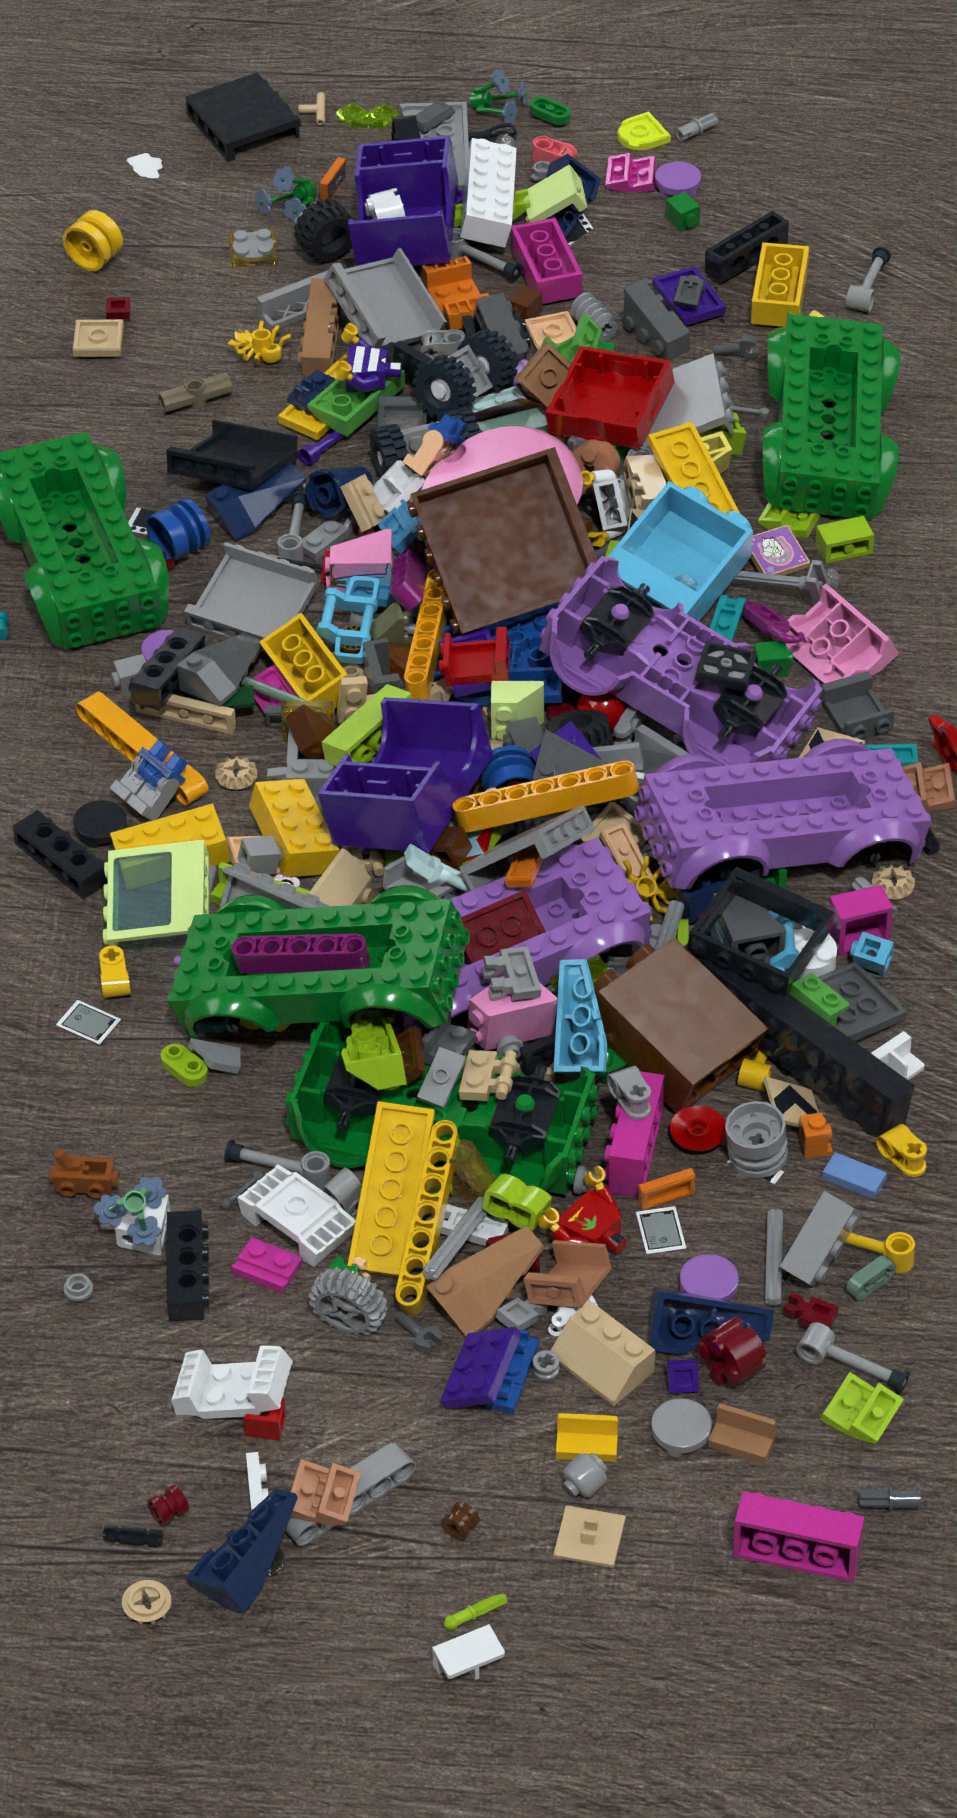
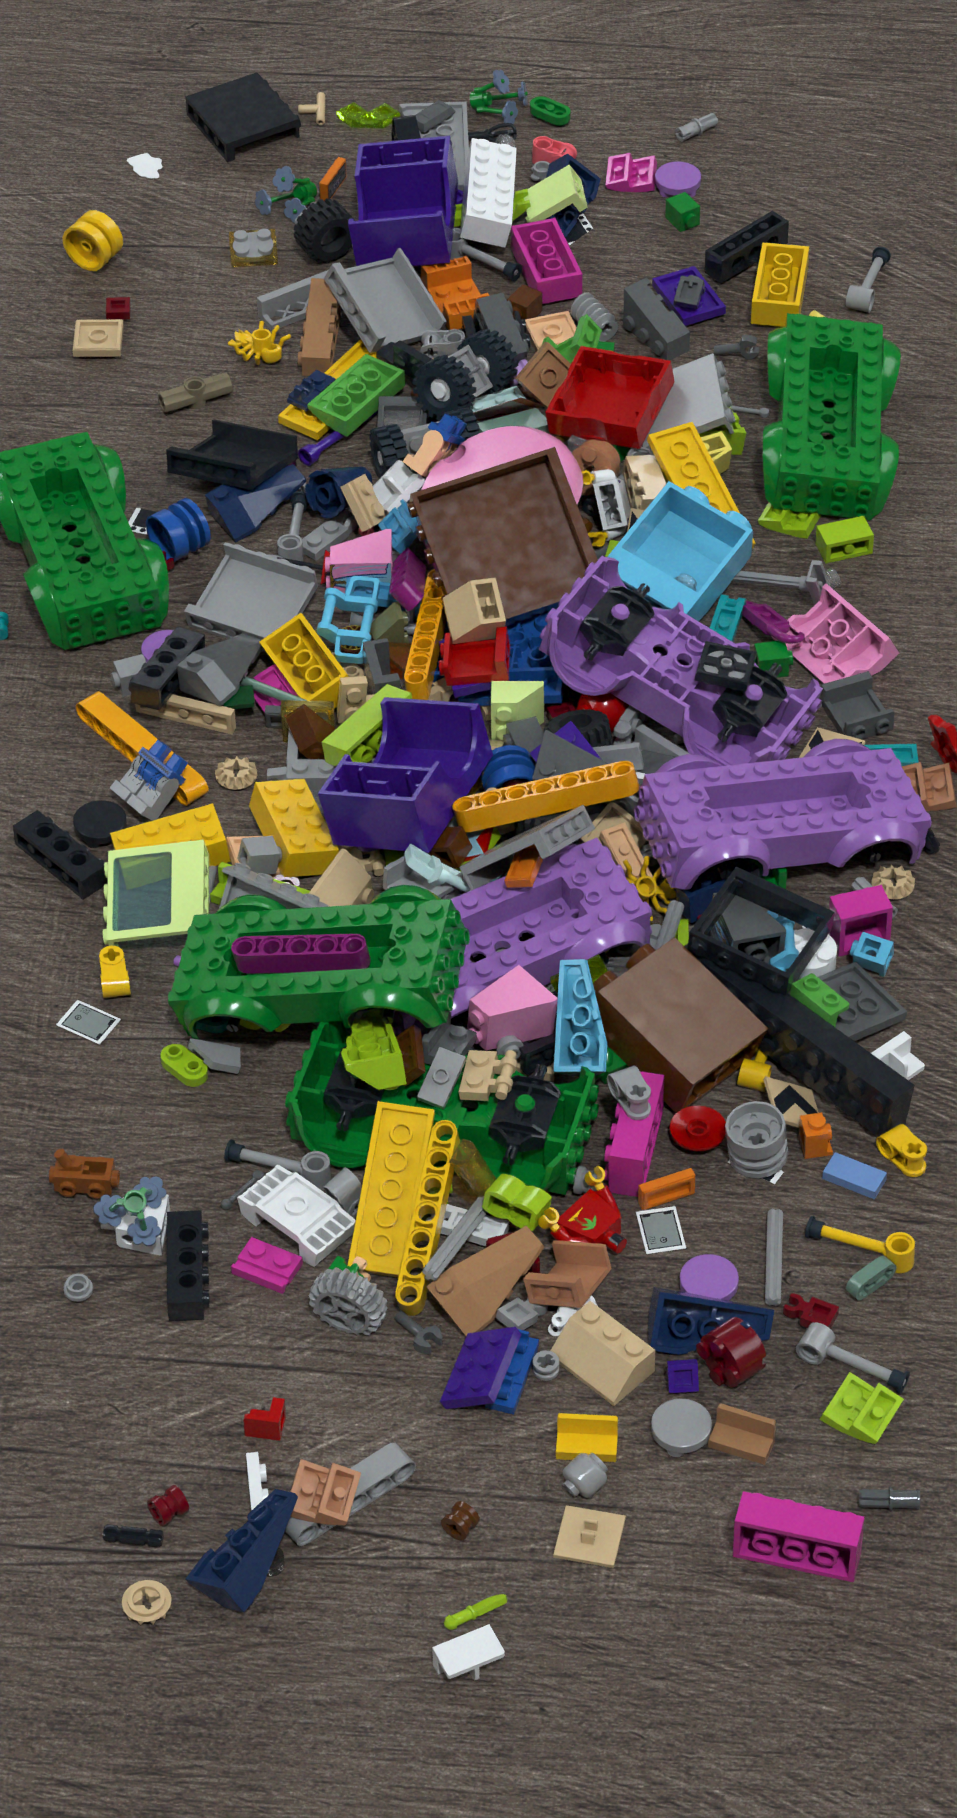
(232, 1387): white plate -> none
(365, 365): torso -> none
(384, 205): white brick -> none
(474, 611): none -> tan slope
(501, 926): dark red plate -> none
(519, 971): light grey plate -> none
(642, 133): neon yellow tile -> none
(778, 552): tile -> none
(821, 1239): light grey wedge -> none

